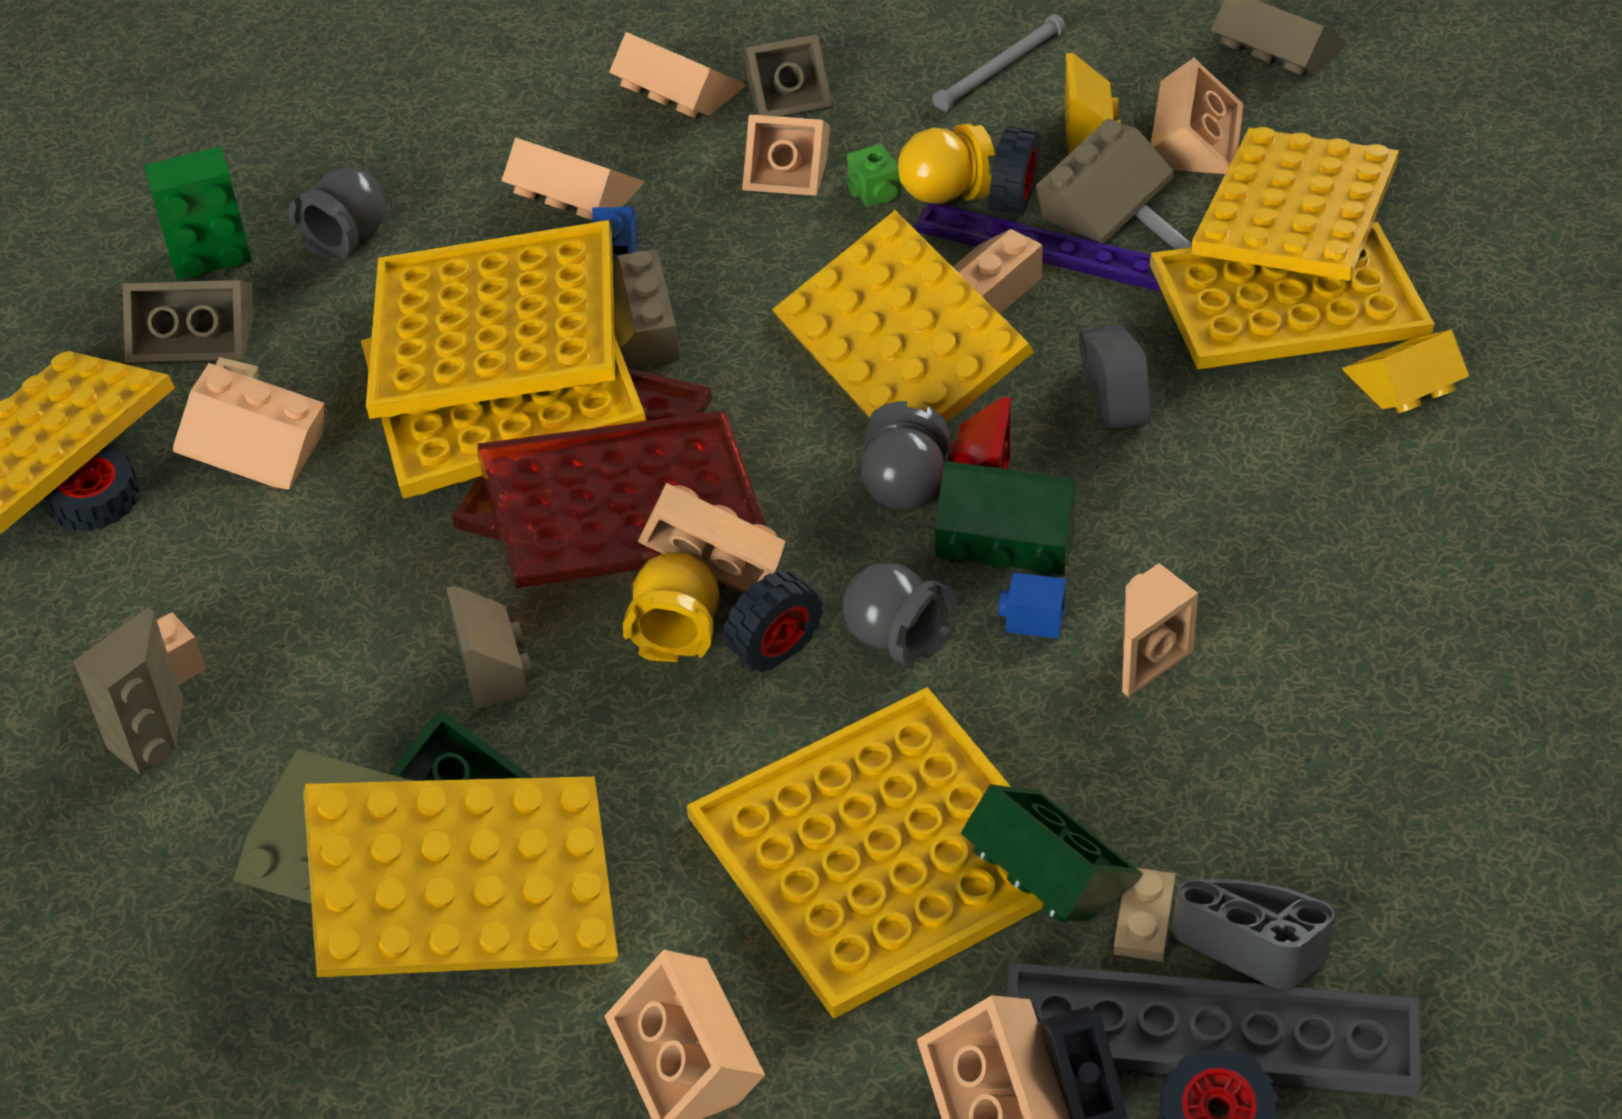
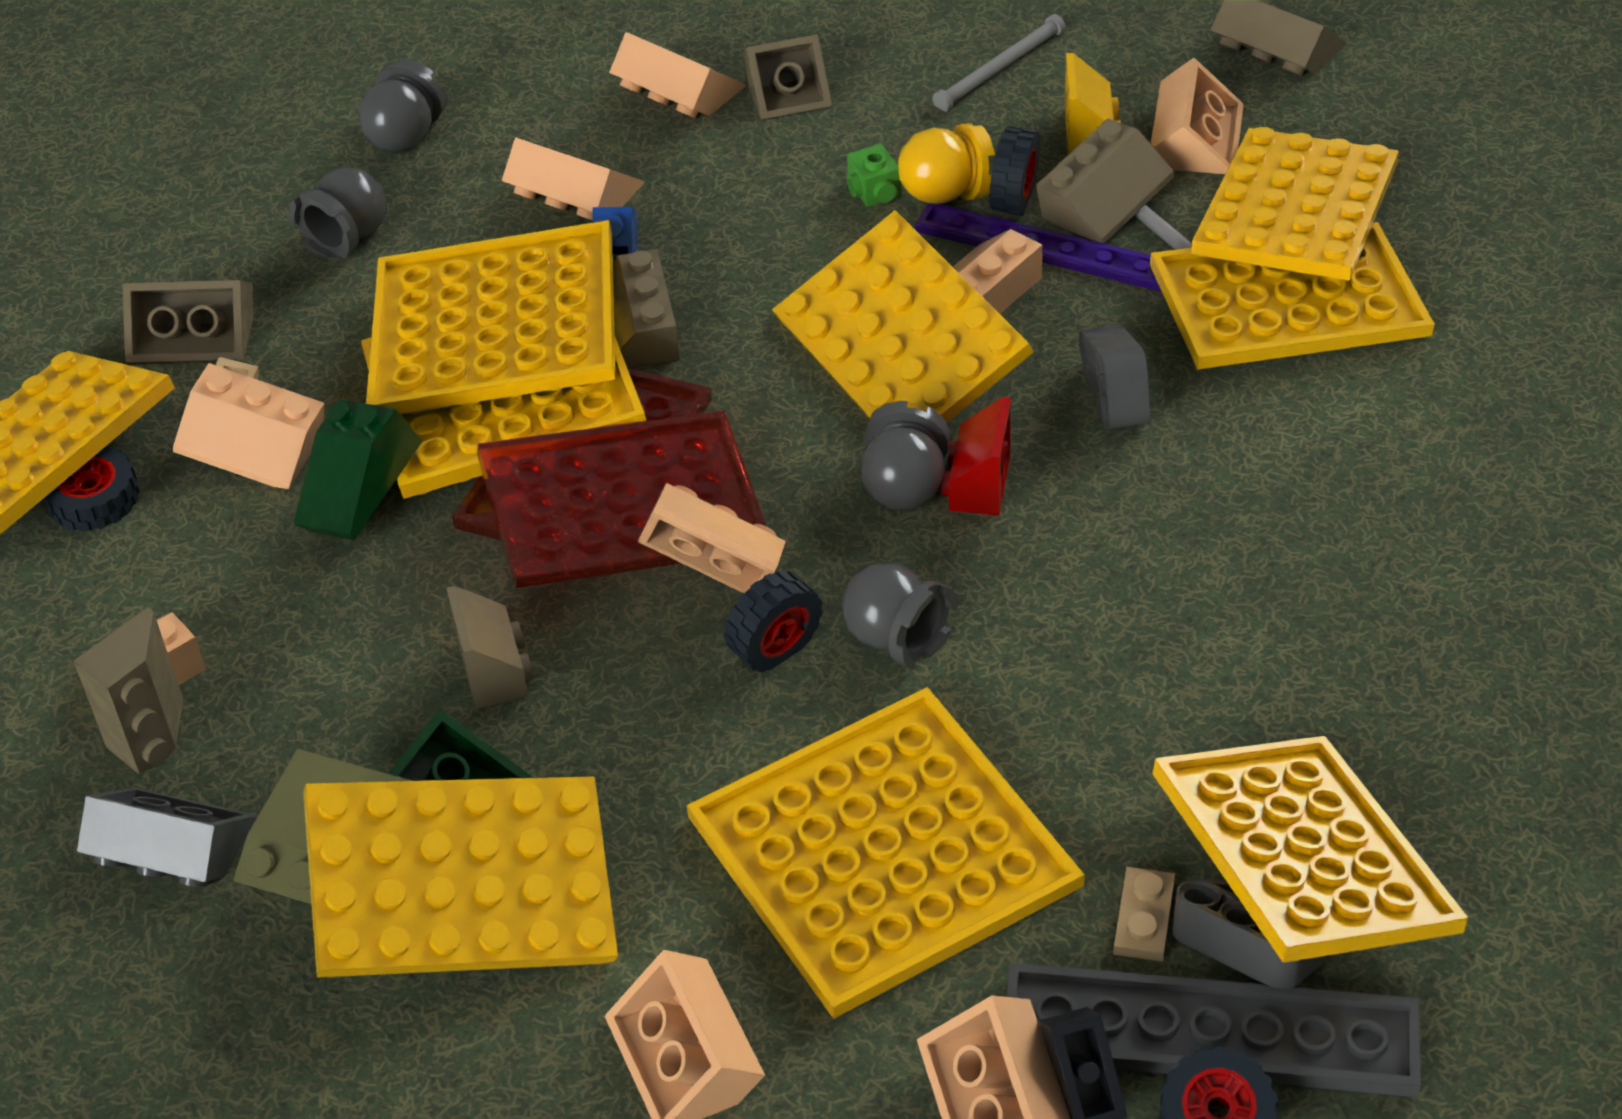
(162, 834): none -> slope
(198, 212): green brick -> none
(353, 467): none -> dark green slope
(401, 106): none -> dark grey tile
(672, 607): yellow tile -> none
(785, 154): light nougat slope -> none
(1005, 518): dark green slope -> none
(1034, 605): blue brick -> none
(1048, 853): dark green slope -> none
(1156, 626): light nougat slope -> none
(1307, 848): none -> yellow plate
(1410, 371): yellow slope -> none

